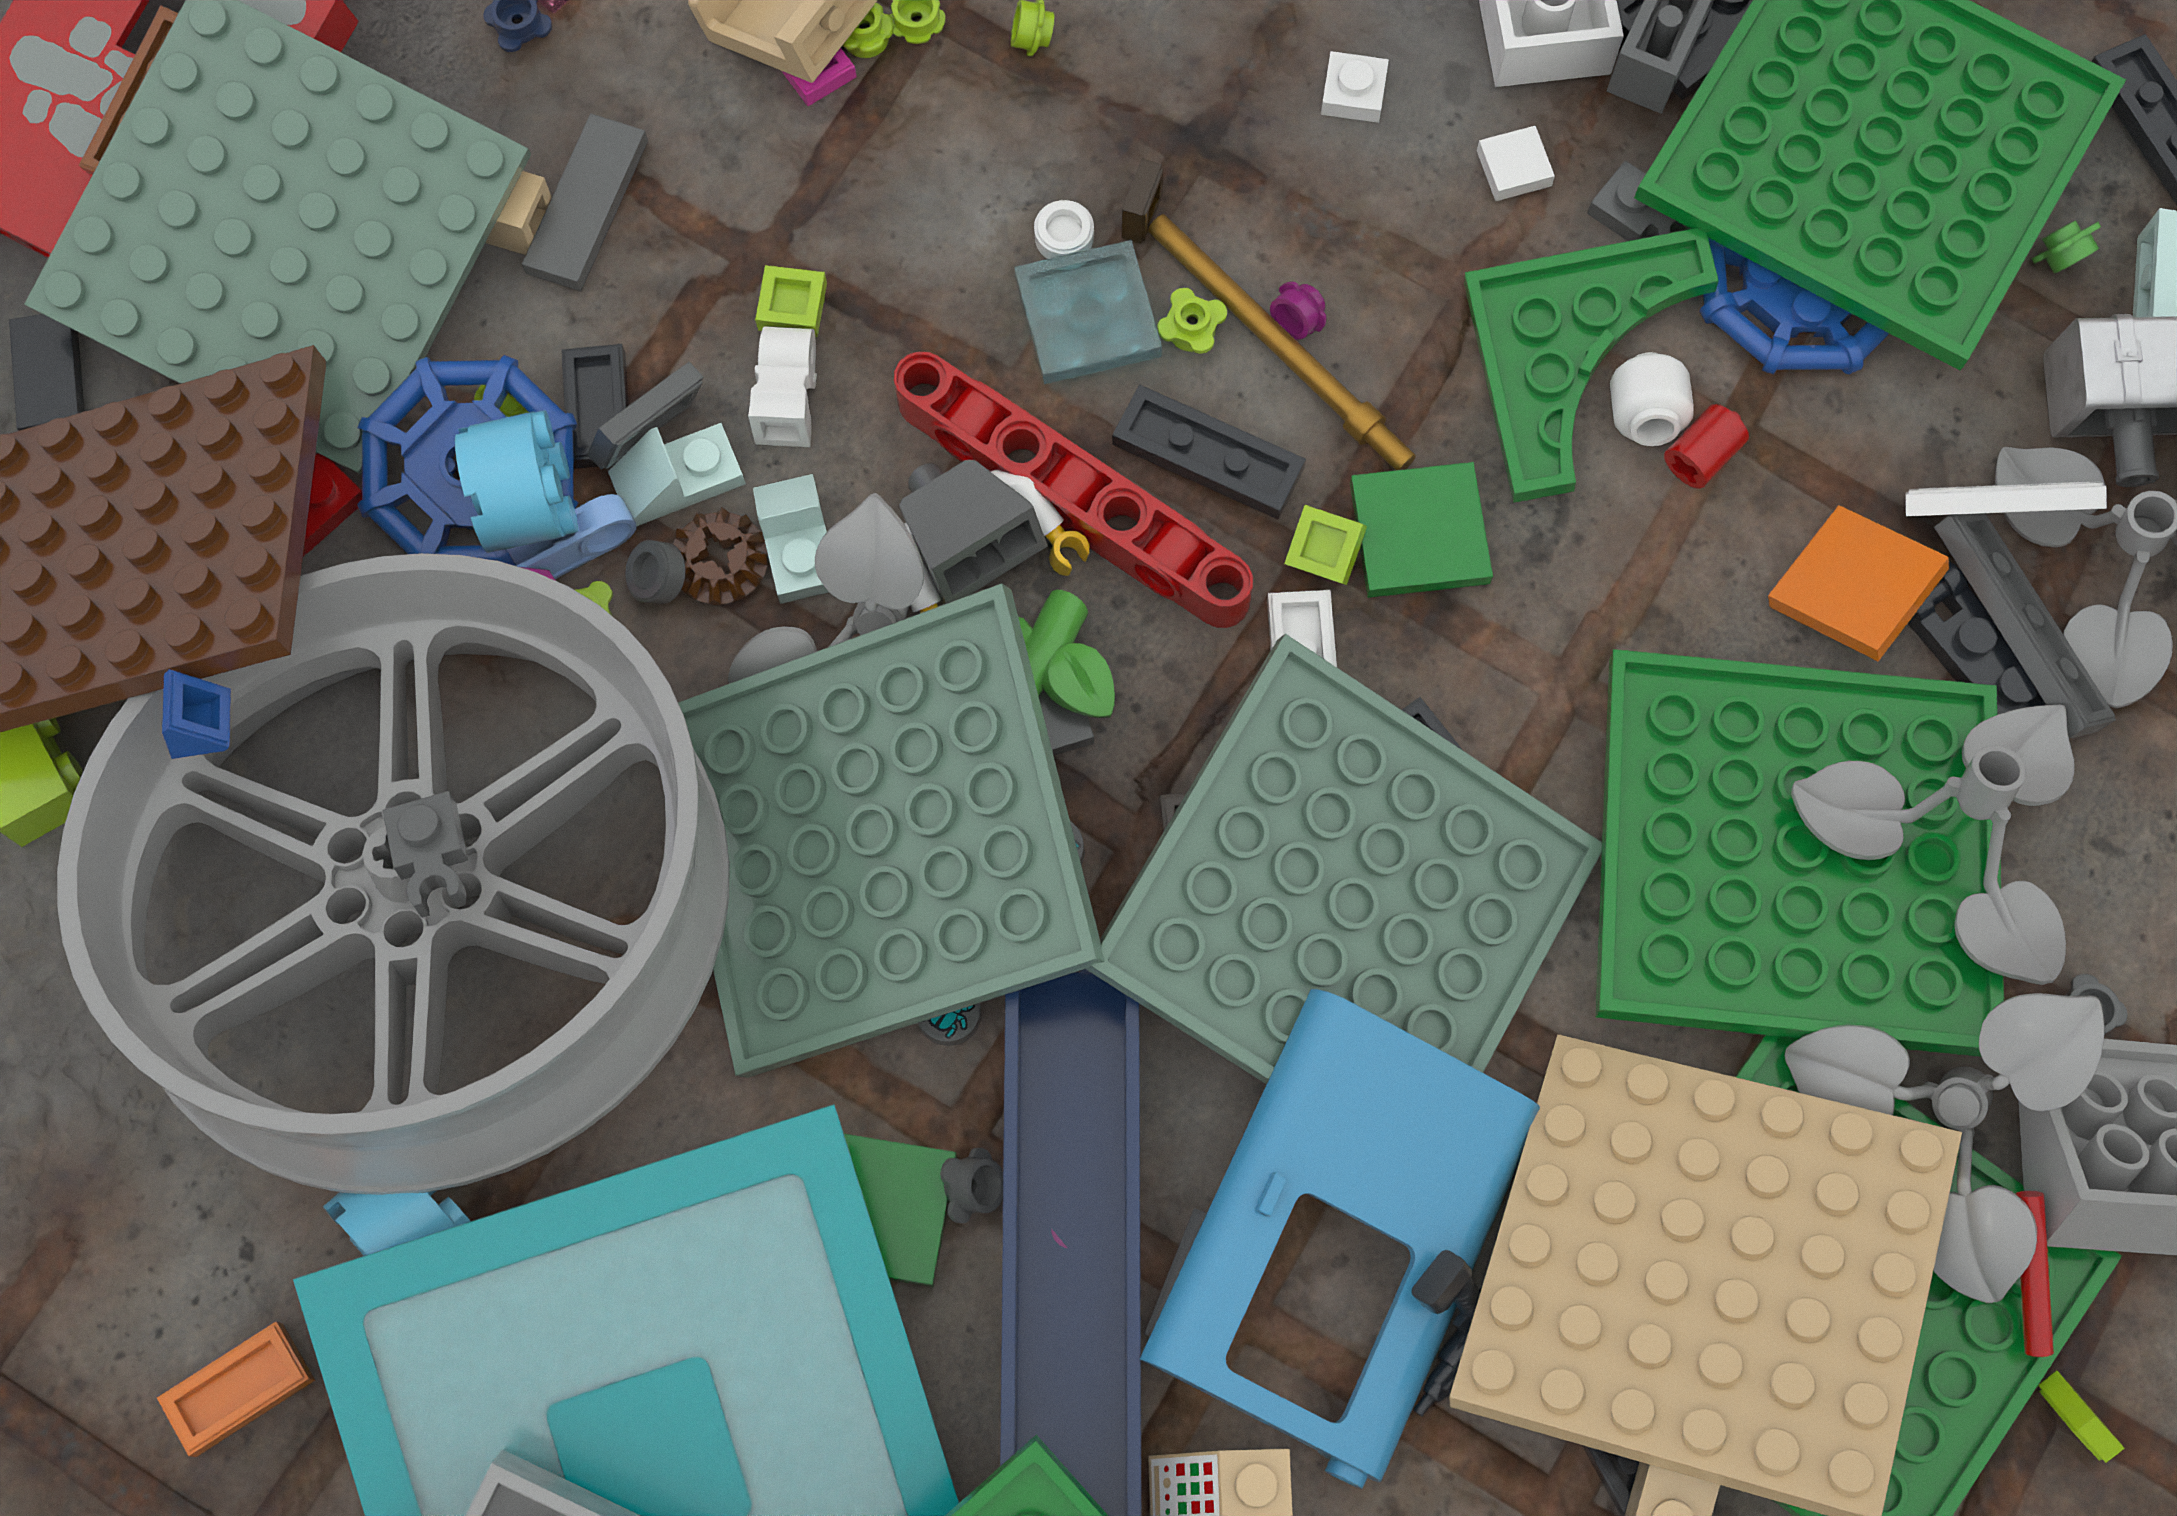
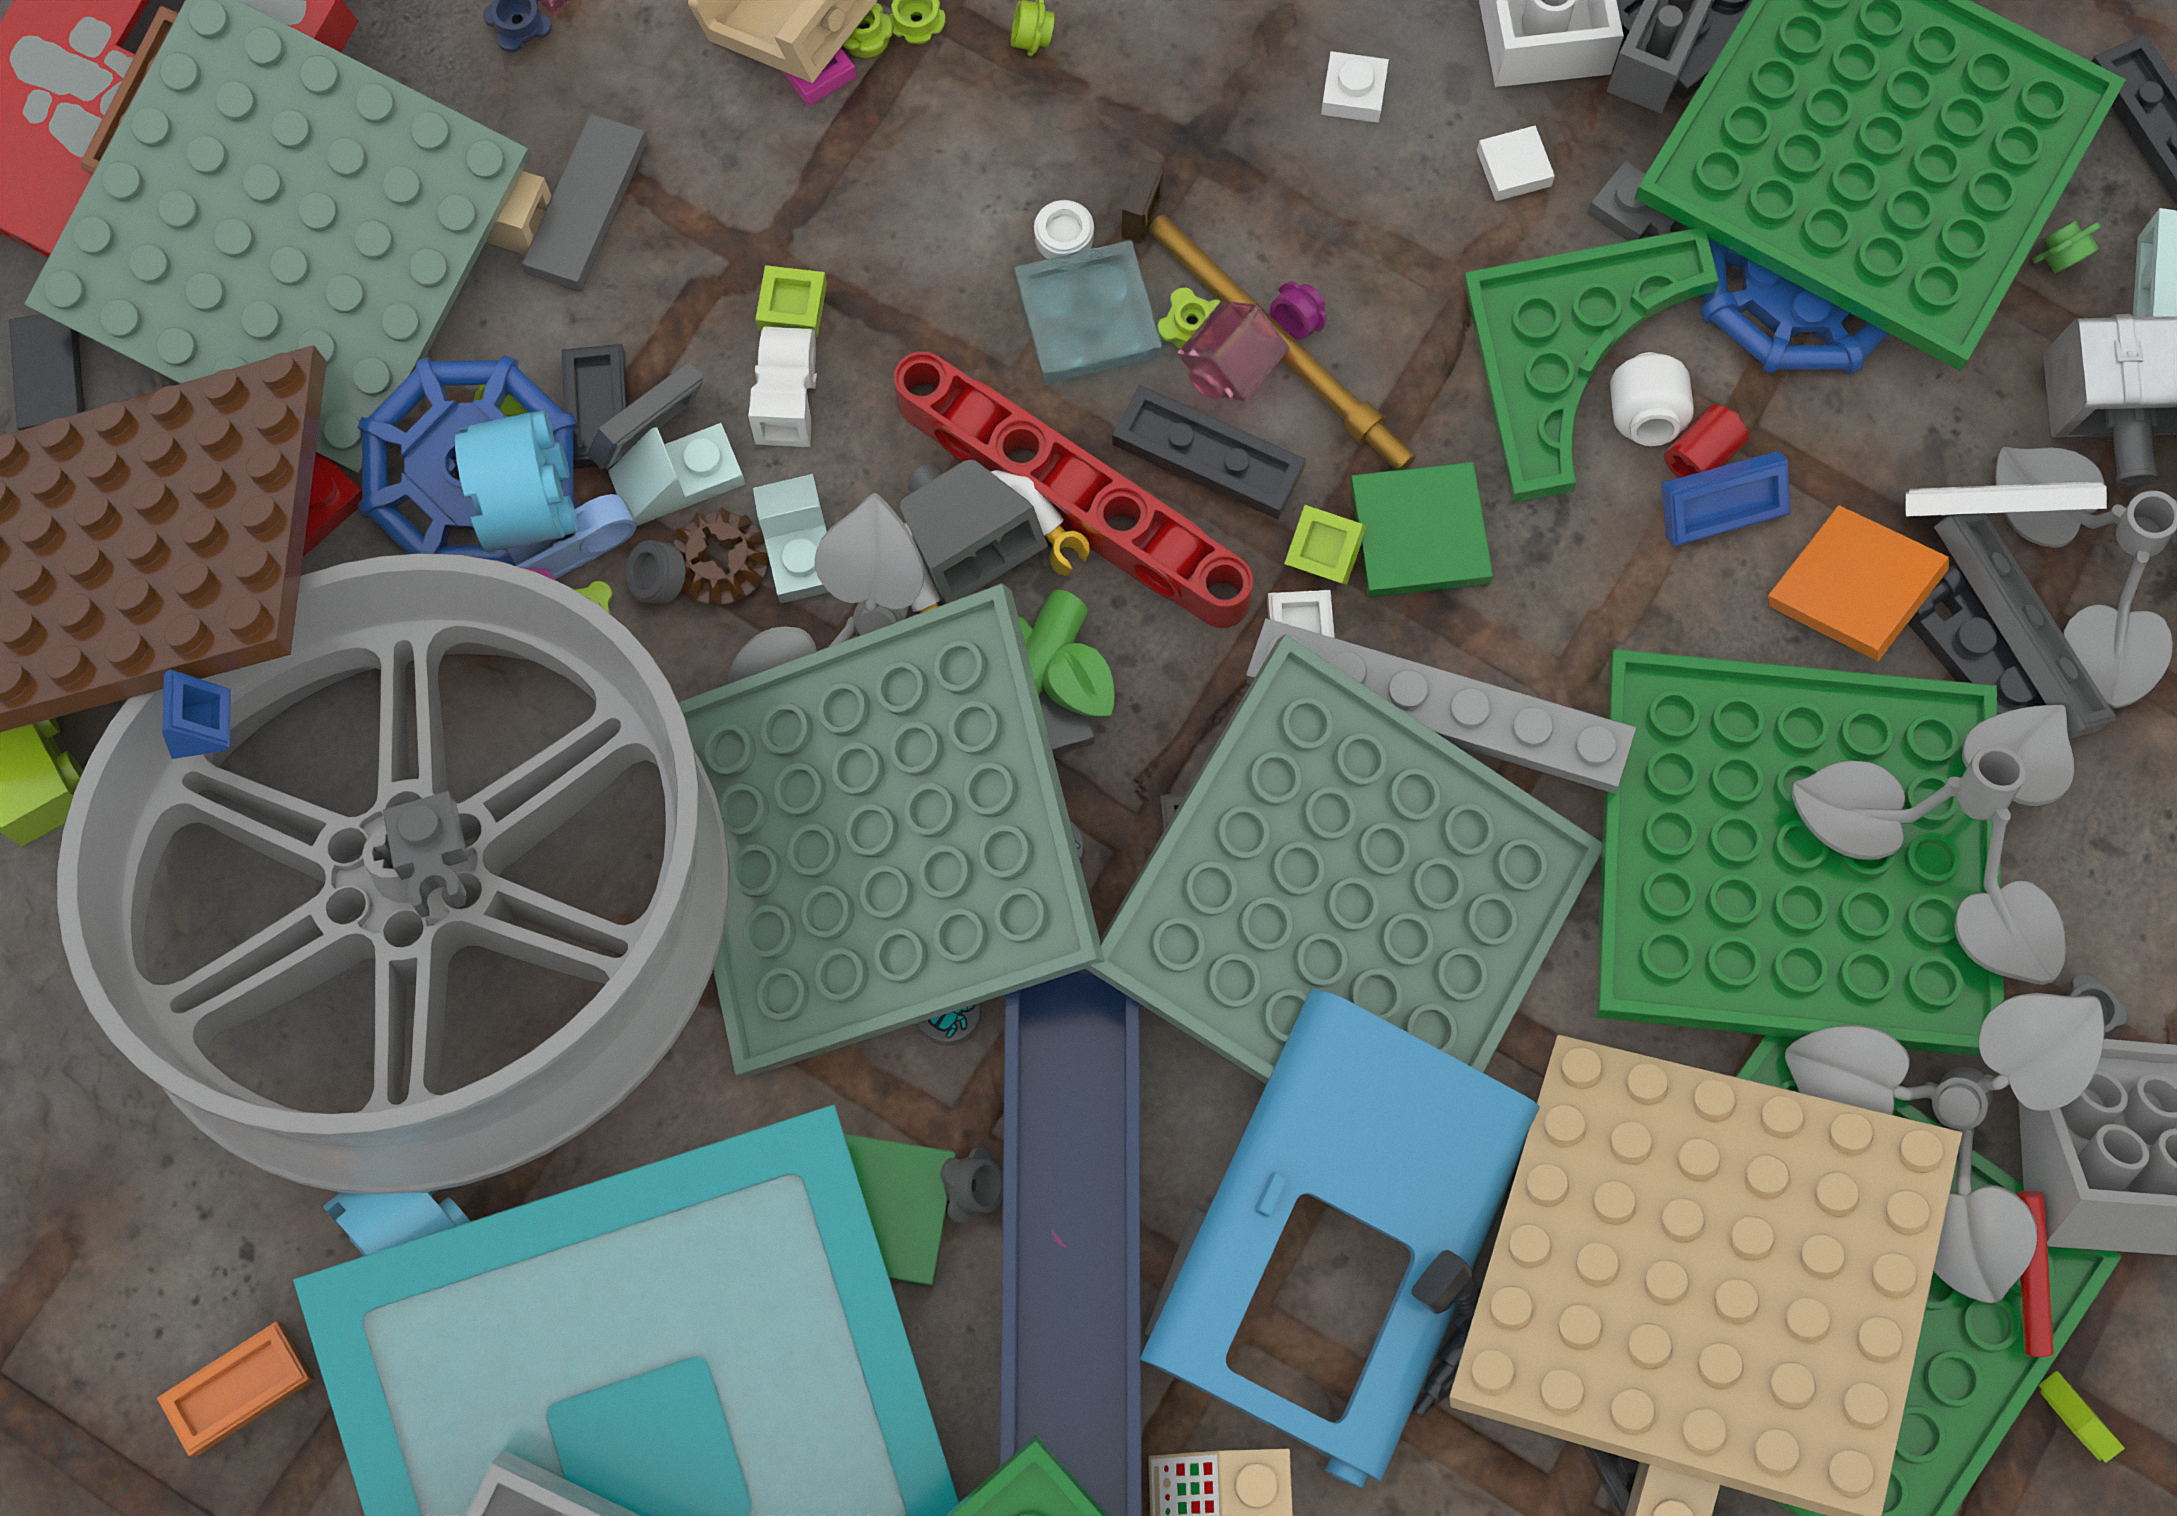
(1232, 351): none -> clear pink brick
(1475, 712): none -> light grey plate
(1726, 498): none -> blue tile

